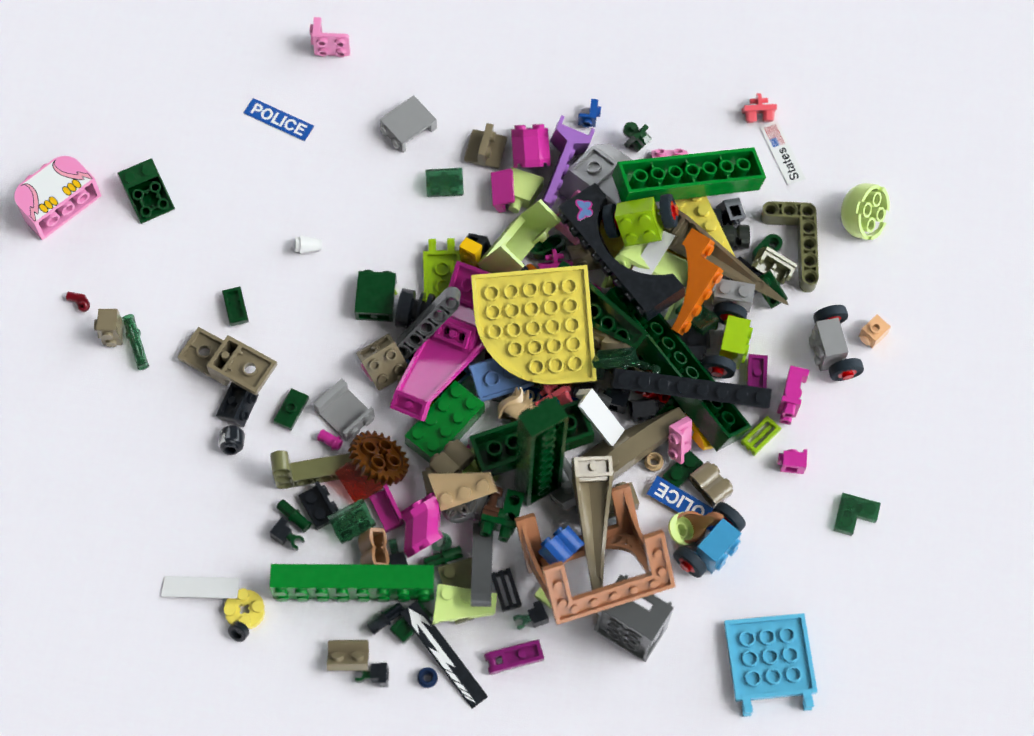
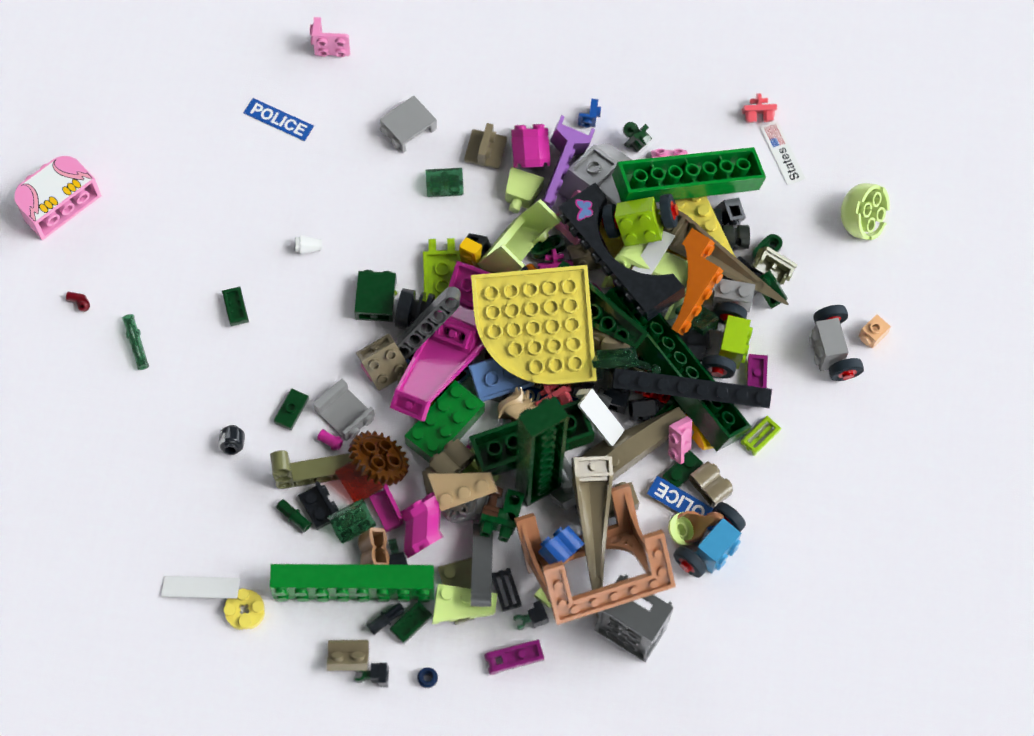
(109, 327): dark tan brick -> none
(146, 190): dark green slope -> none
(227, 360): dark tan bracket -> none
(237, 405): black bracket -> none
(238, 631): black tile -> none
(282, 533): black piece -> none
(444, 556): dark green axle -> none
(444, 654): black sticker -> none
(447, 543): clear green piece -> none
(502, 189): dark pink panel -> none
(654, 456): tan plate -> none
(770, 659): medium azure plate -> none
(791, 399): dark pink hips -> none
(793, 461): dark pink brick -> none
(805, 238): olive beam -> none
(854, 507): clear green plate -> none

